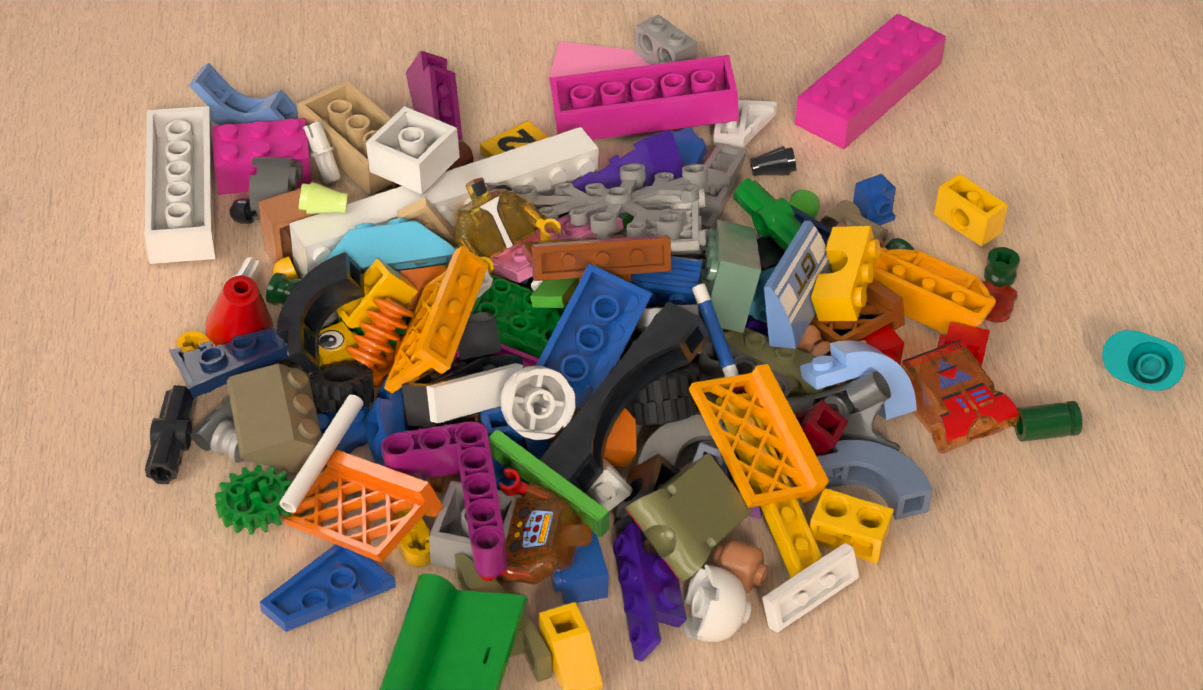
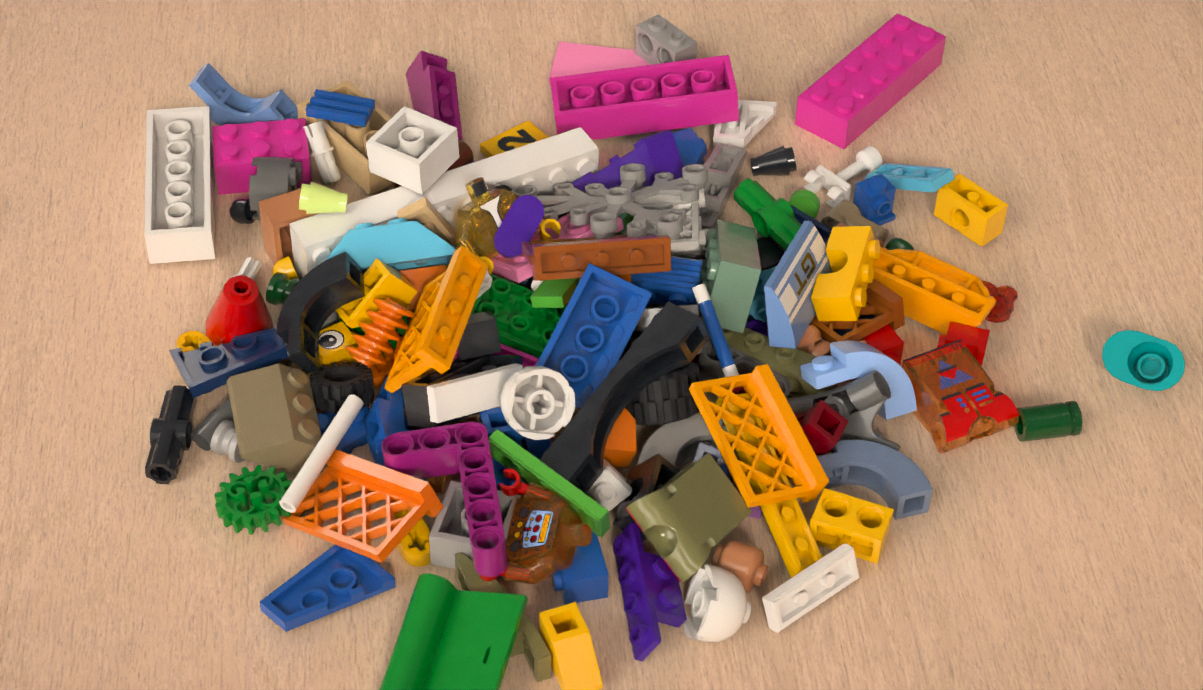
(340, 108): none -> blue tile
(518, 226): none -> dark purple tile
(837, 186): none -> white bar
(914, 177): none -> medium azure tile
(1001, 266): dark green wheel -> none

